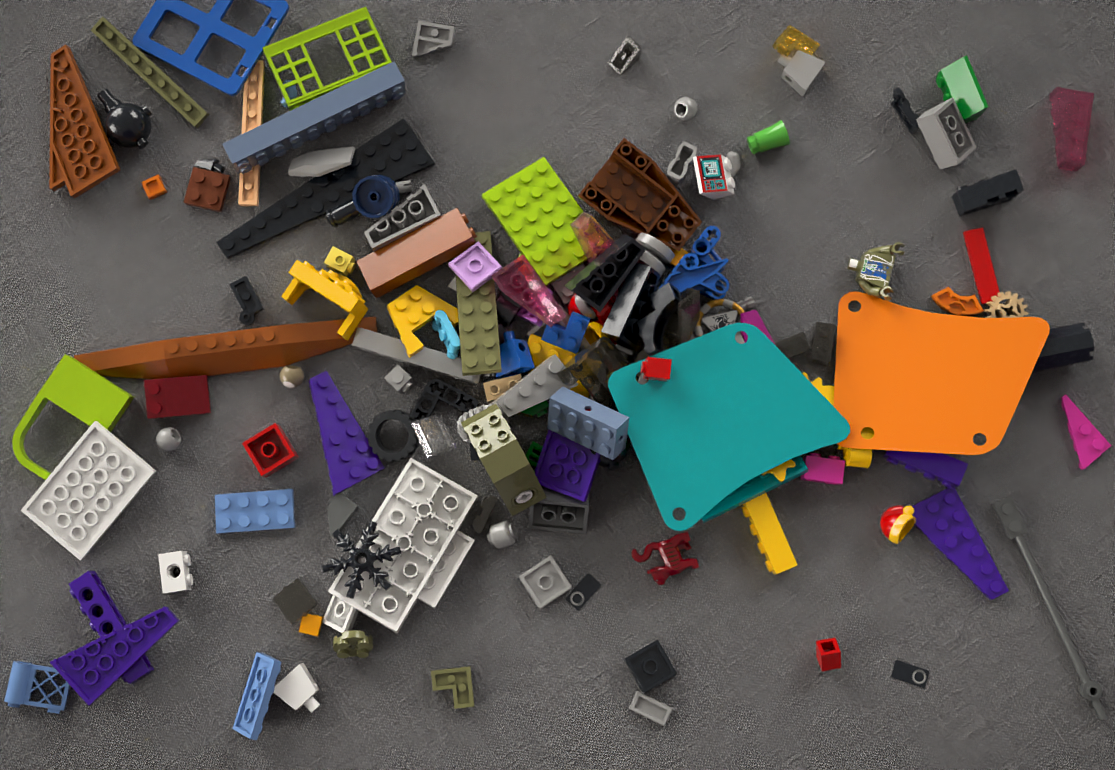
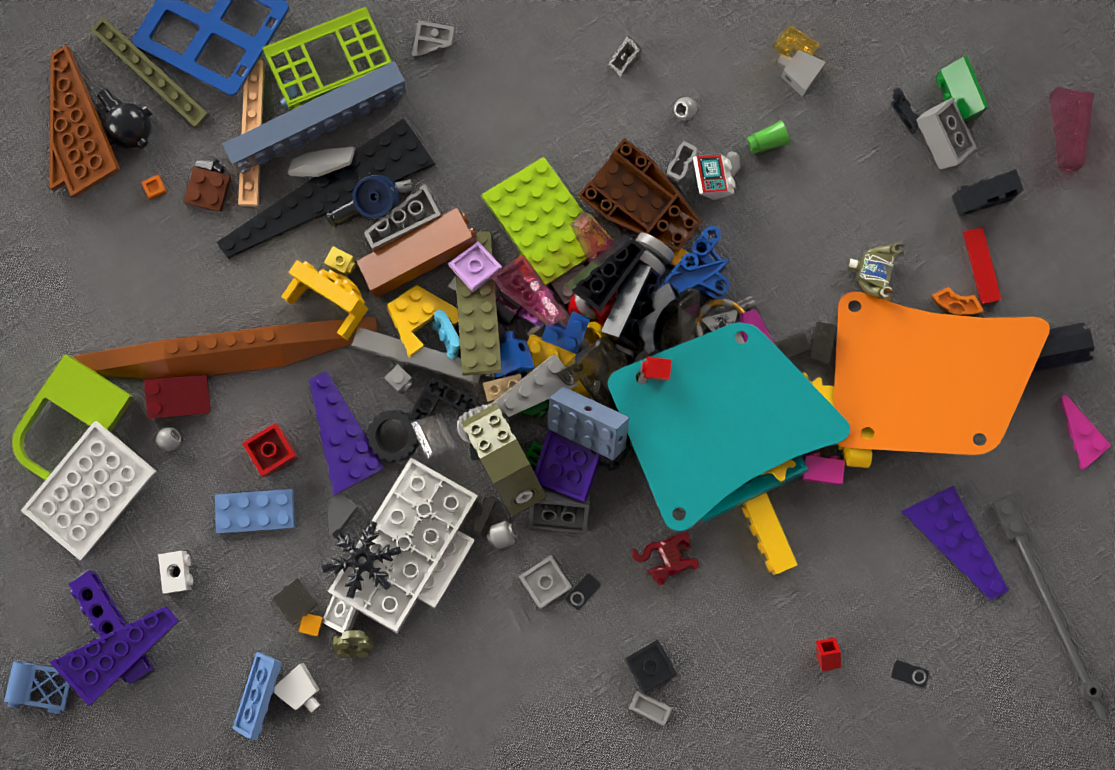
(247, 300): black hinge -> none
(291, 376): dark tan piece -> none
(457, 679): olive plate -> none
(897, 522): piece -> none
(932, 465): dark purple brick -> none
(1013, 306): tan gear -> none

